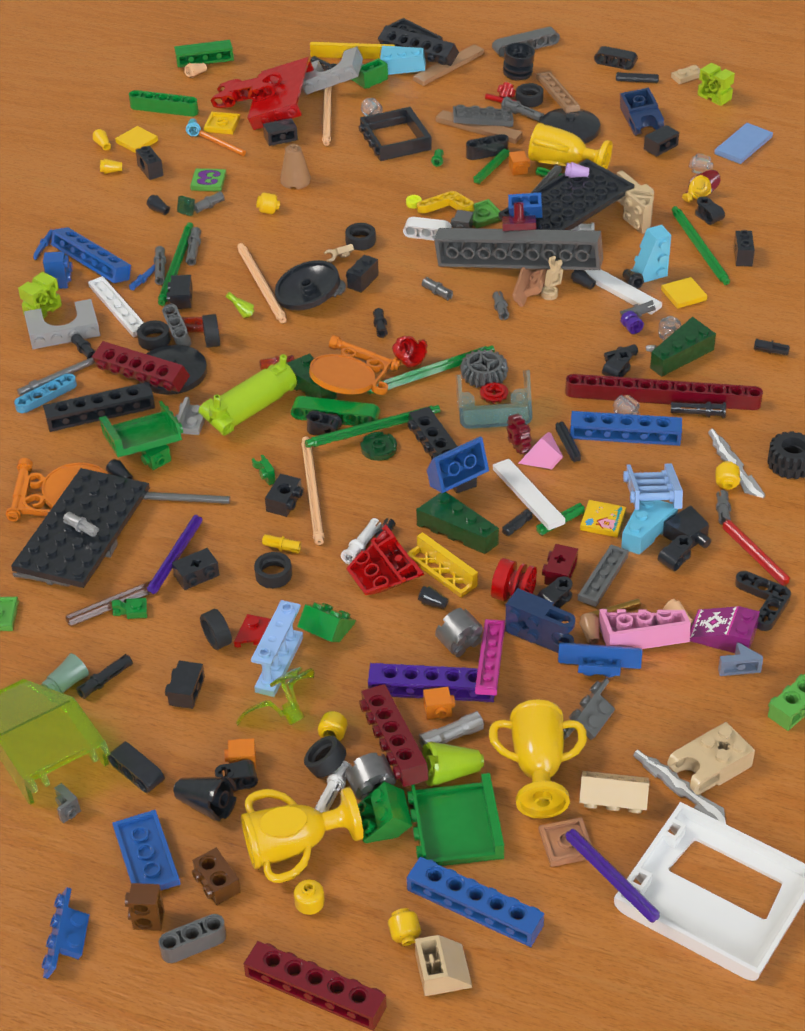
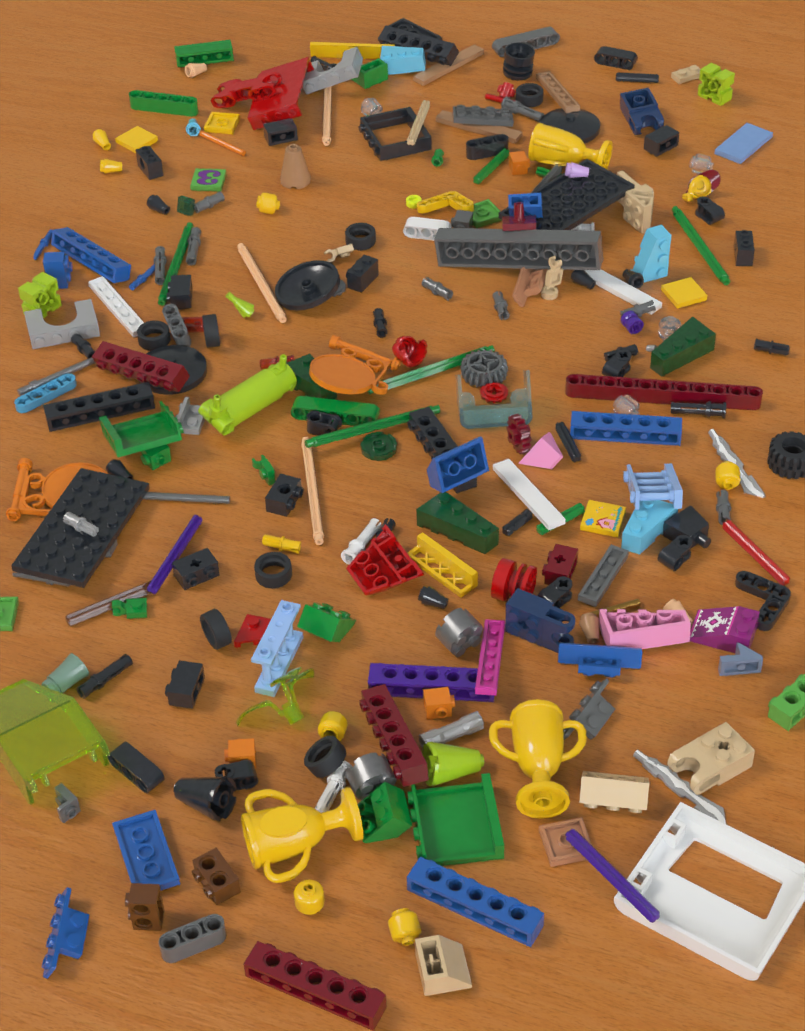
(419, 120): none -> tan axle

